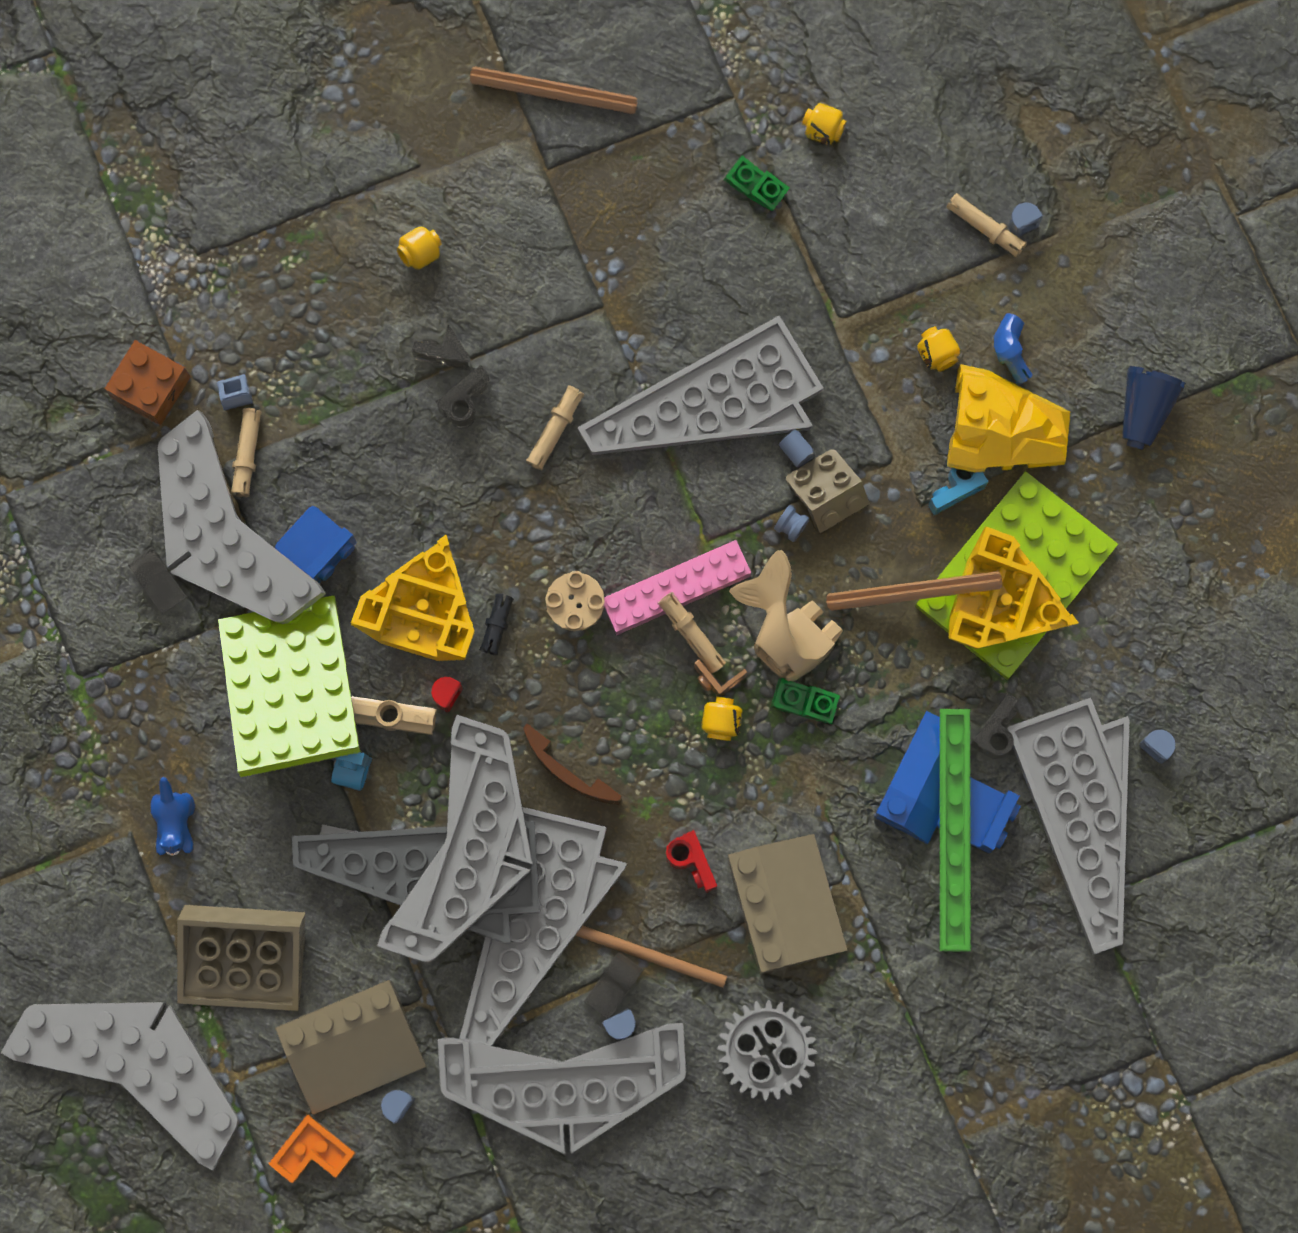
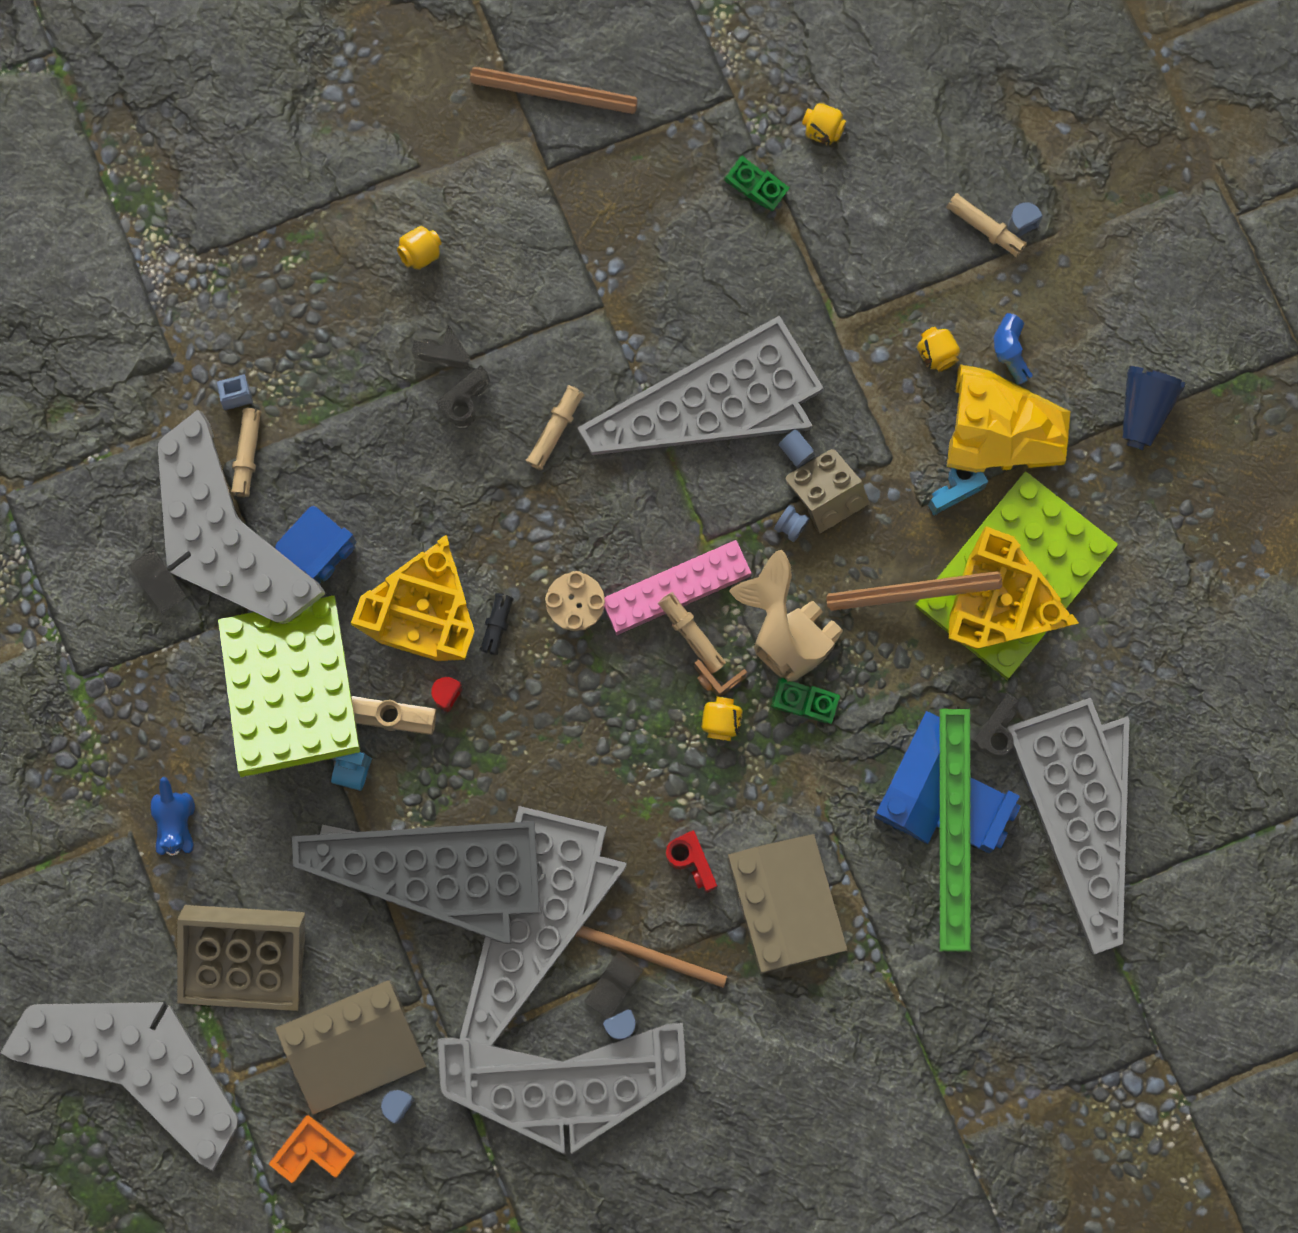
(147, 382): dark orange brick -> none
(470, 866): light grey wing -> none
(598, 791): reddish brown slope -> none
(791, 1037): light grey gear -> none
(1158, 745): sand blue brick -> none

